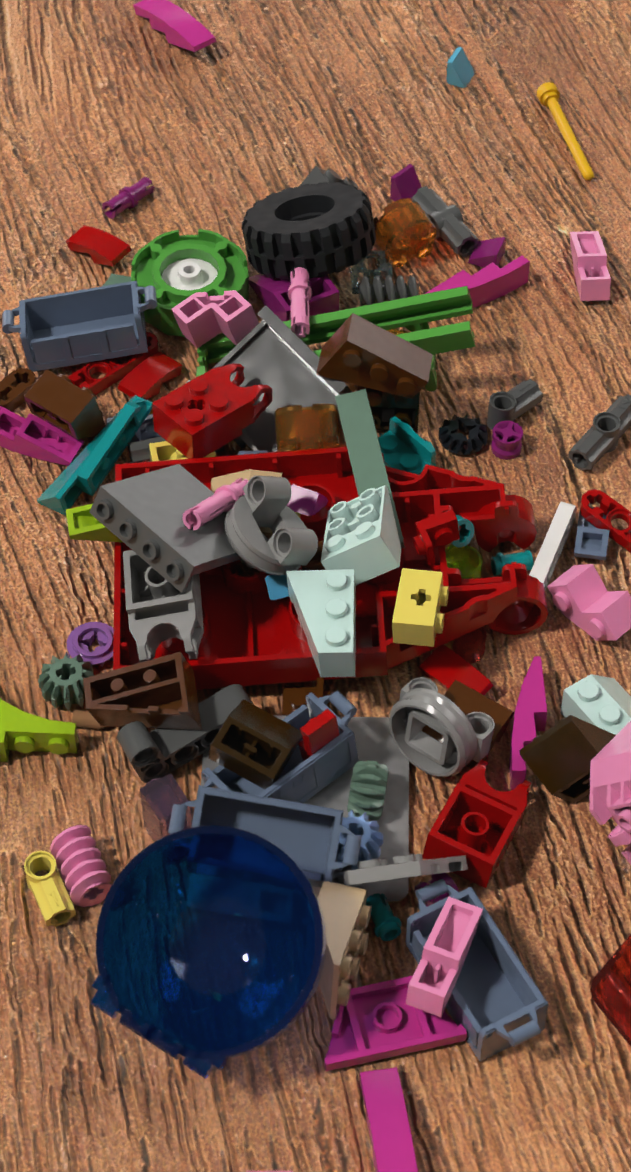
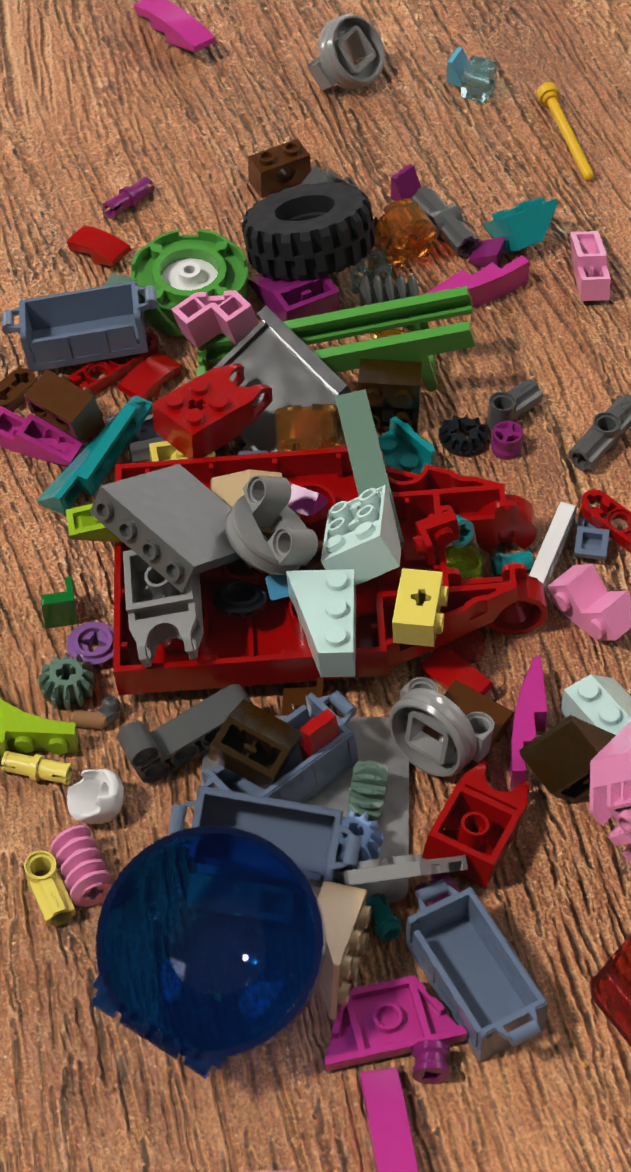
(37, 767): none -> light yellow pin
(60, 608): none -> green panel
(96, 797): none -> white hair
(151, 692): reddish brown wedge -> none
(157, 805): brick -> none
(213, 506): bright pink pin -> none
(230, 596): none -> black gear
(279, 168): none -> reddish brown brick
(300, 294): bright pink pin -> none
(340, 44): none -> light grey piece
(374, 359): reddish brown wedge -> none
(431, 1062): none -> magenta wheel
(443, 956): bright pink slope -> none
(479, 79): none -> clear light blue brick
(522, 224): none -> teal slope

